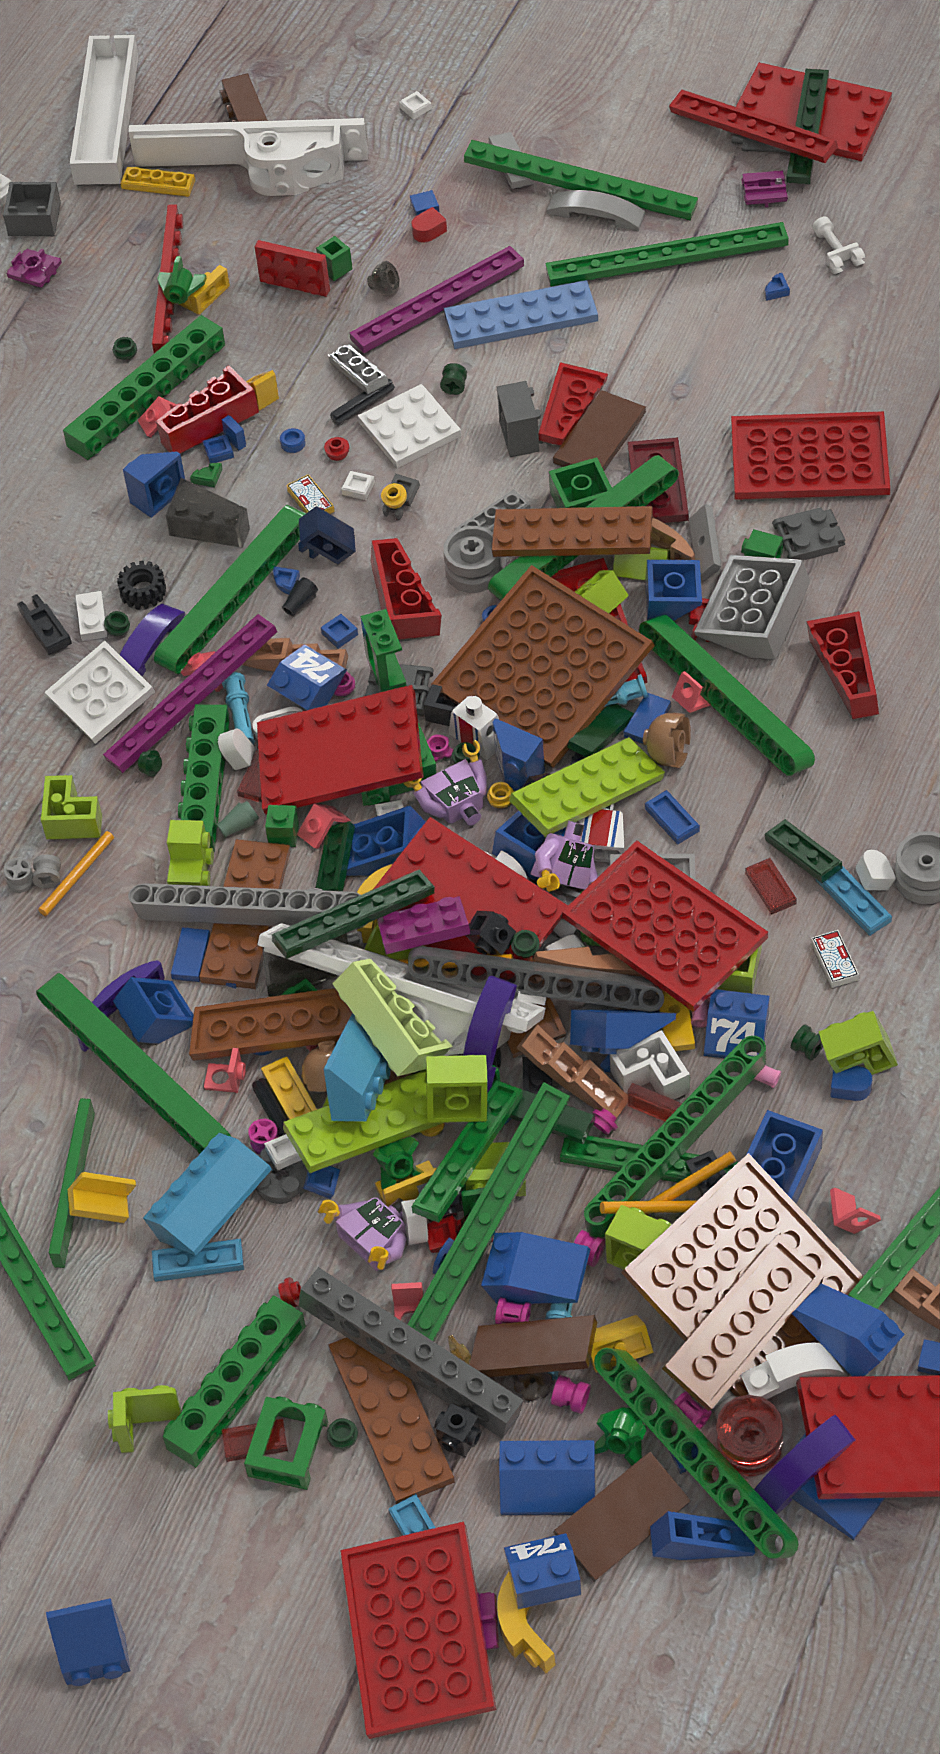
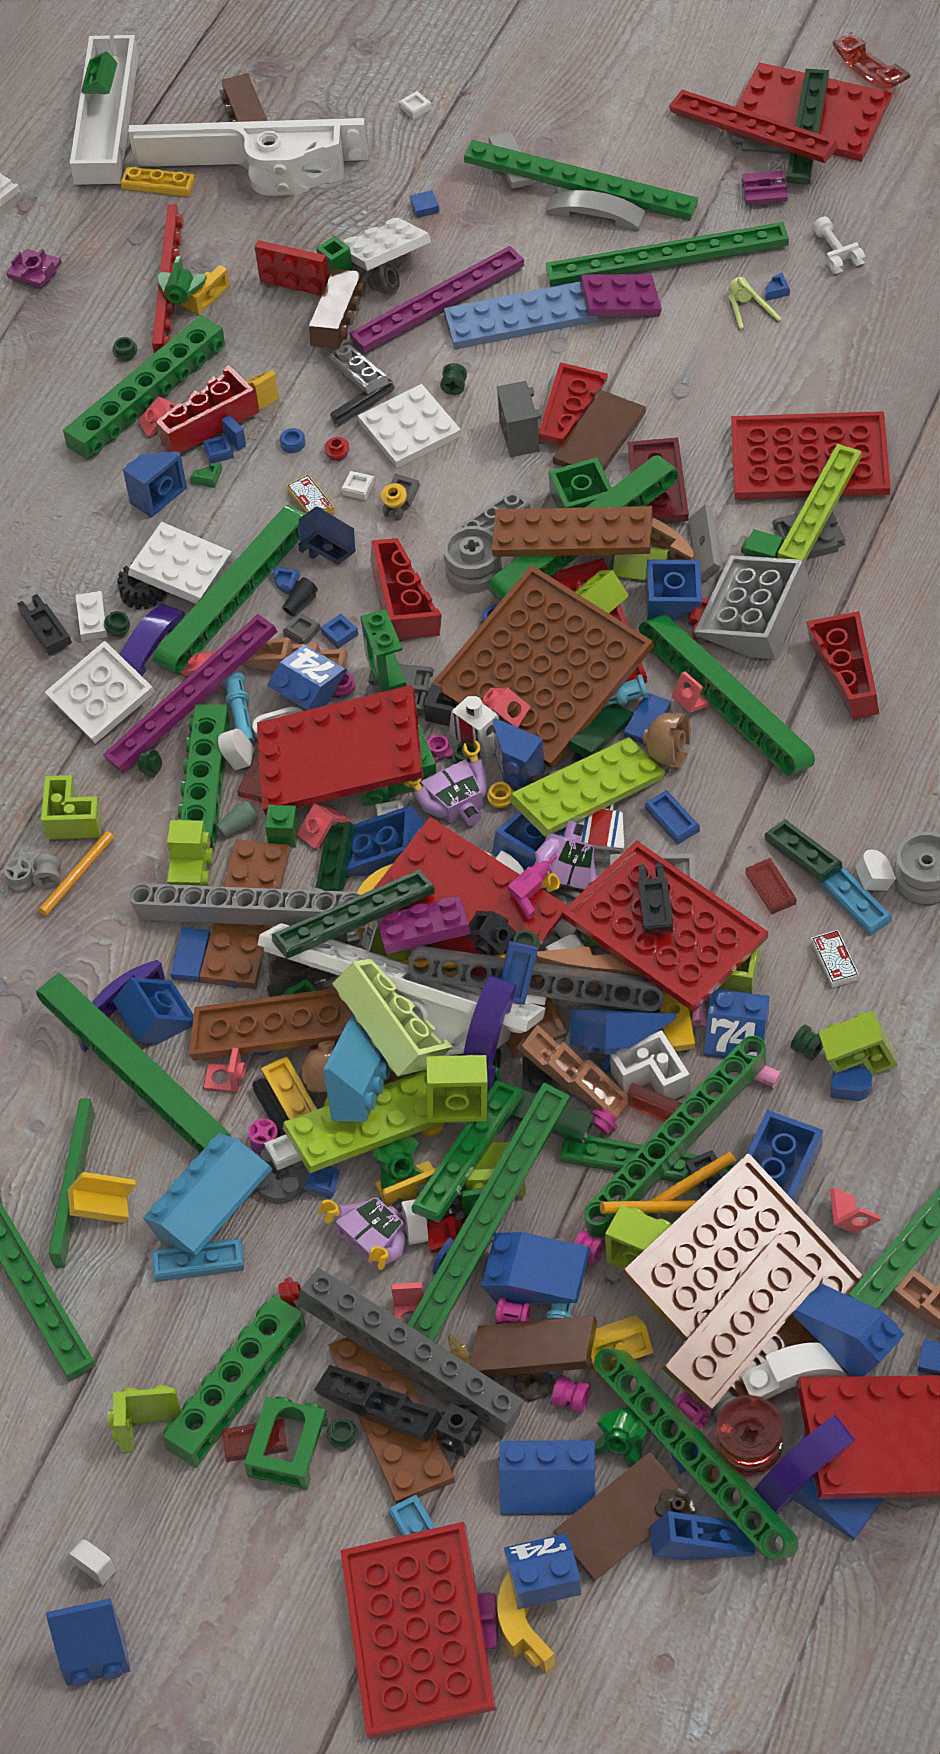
(32, 209): dark grey container -> none
(92, 1561): none -> white piece
(99, 74): none -> green slope
(179, 563): none -> white plate
(206, 516): clear smoke wedge -> none
(301, 629): none -> dark grey tile
(336, 309): none -> brick
(369, 934): none -> white sticker
(374, 1402): none -> black slope
(386, 243): none -> white plate
(428, 225): red piece -> none
(498, 700): none -> coral bracket
(518, 968): none -> blue tile
(528, 884): none -> dark pink piece
(620, 295): none -> magenta plate
(654, 901): none -> black hinge
(669, 1498): none -> dark brown plant
(743, 292): none -> yellowish green plant
(820, 503): none -> lime plate
(869, 67): none -> clear red slope

